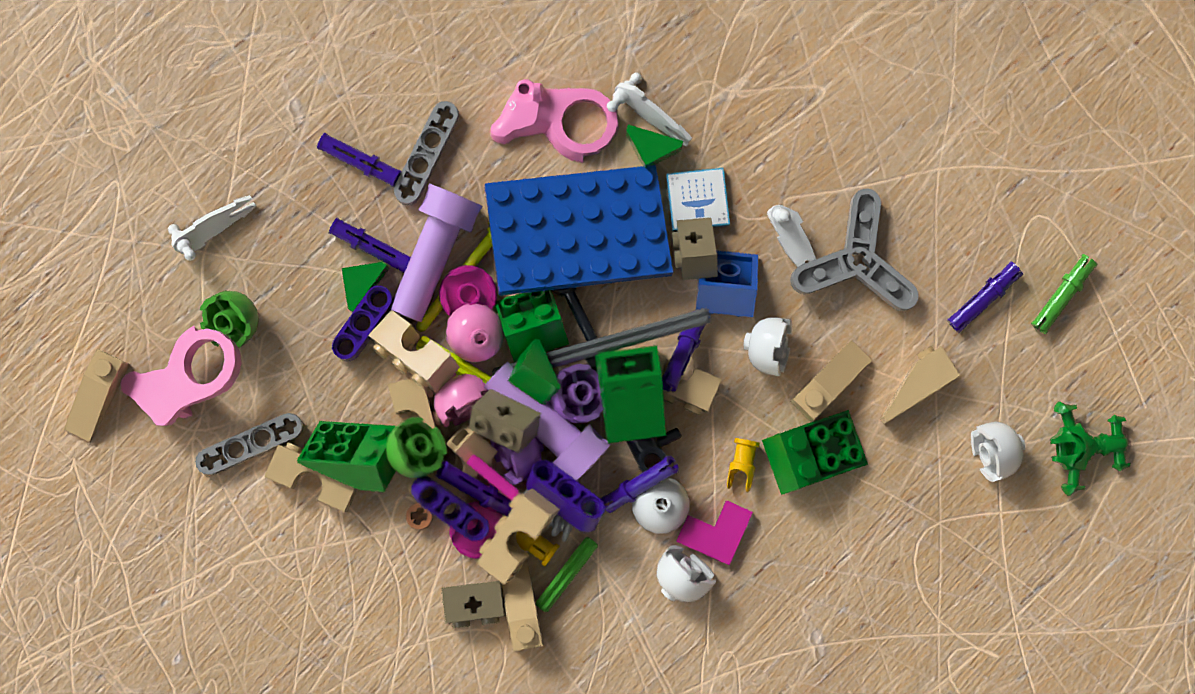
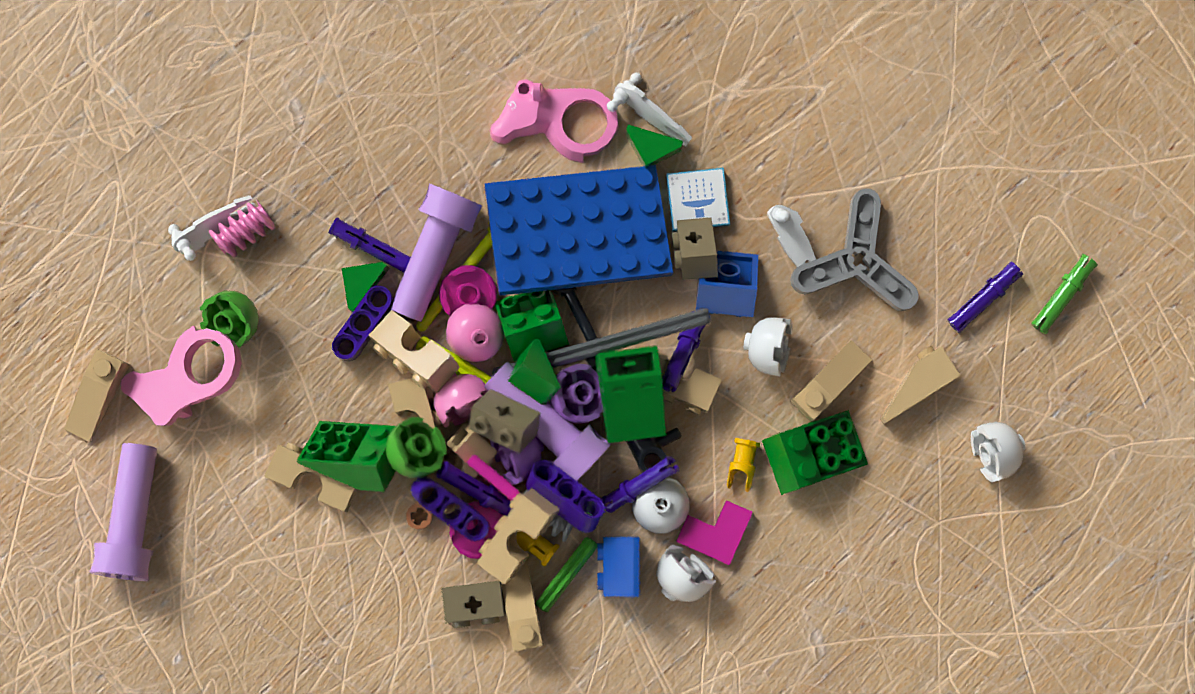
(123, 552): none -> lavender piece
(242, 229): none -> bright pink piece
(251, 448): light grey beam -> none
(329, 144): dark purple pin -> none
(431, 155): light grey beam -> none
(620, 566): none -> blue slope
(1077, 447): green piece -> none

